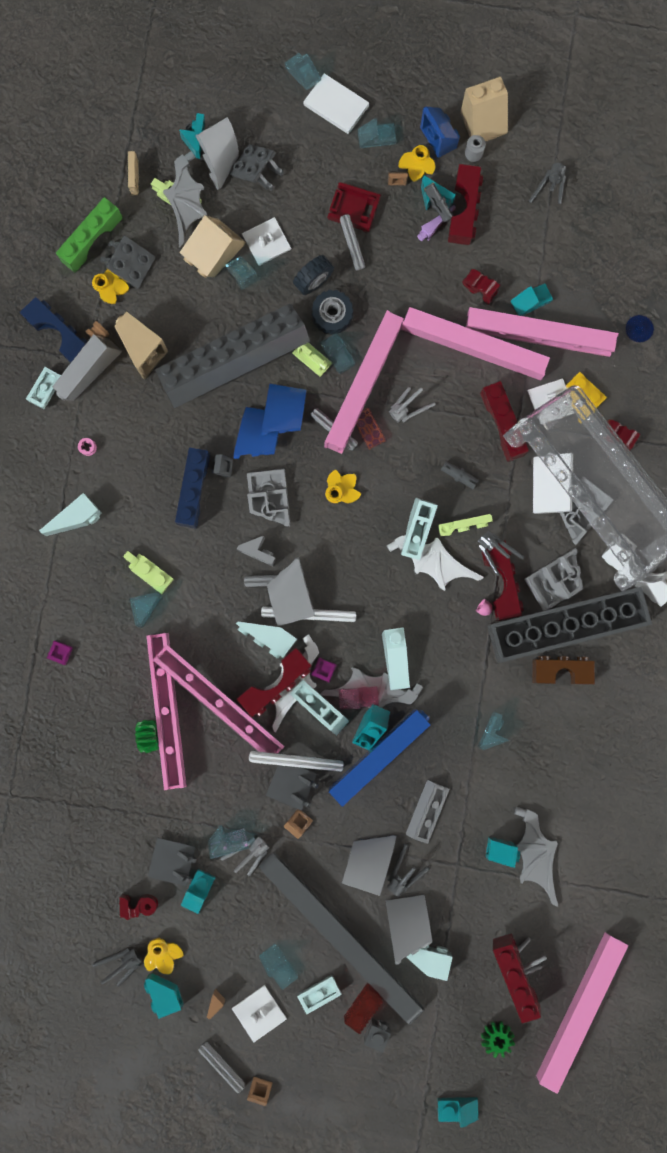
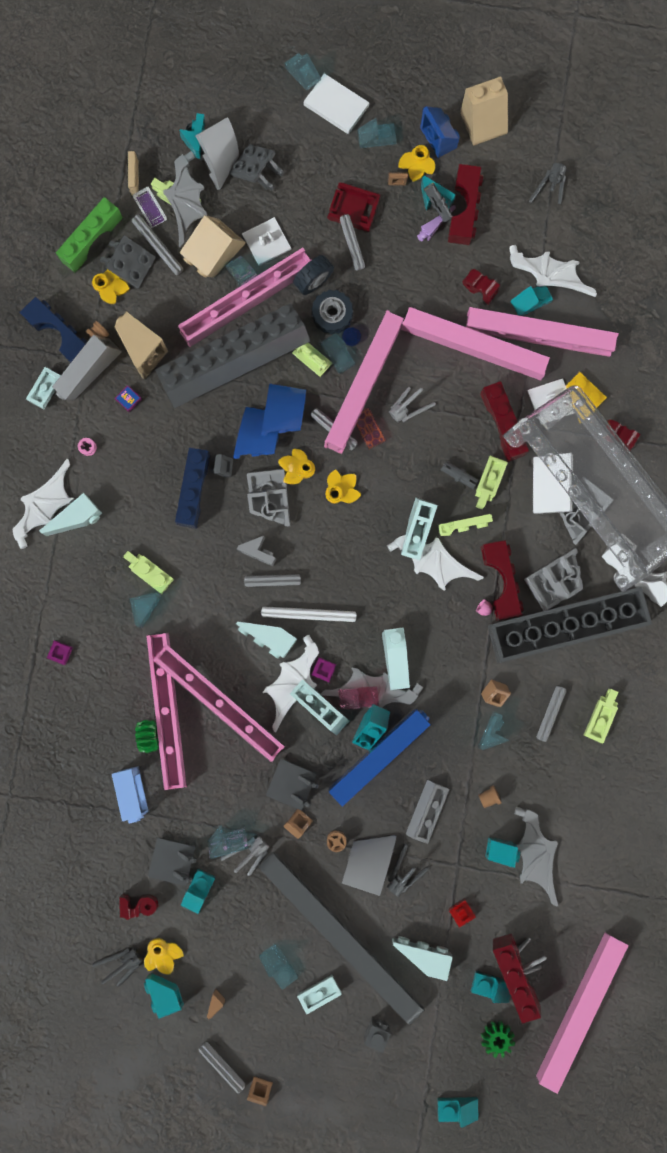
(42, 505): none -> white animal
(128, 398): none -> tile
(130, 794): none -> light blue window
(149, 207): none -> clear tile
(157, 244): none -> light grey axle
(243, 298): none -> bright pink tile
(256, 700): dark red arch -> none
(259, 1013): white piece -> none
(290, 595): light grey slope -> none
(293, 466): none -> yellow plate
(296, 761): white axle -> none
(336, 844): none -> medium nougat wheel
(351, 336): none -> clear blue plate
(363, 1008): clear red brick -> none
(408, 926): light grey slope -> none
(462, 913): none -> red tile
(475, 148): light grey brick -> none
(489, 541): dark grey plant -> none
(490, 481): none -> yellowish green hinge
(490, 797): none -> medium nougat piece
(490, 987): none -> teal slope
(495, 693): none -> medium nougat slope
(550, 271): none -> white animal
(551, 713): none -> light grey axle
(581, 671): reddish brown arch -> none
(602, 717): none -> yellowish green hinge
(639, 328): clear blue piece -> none

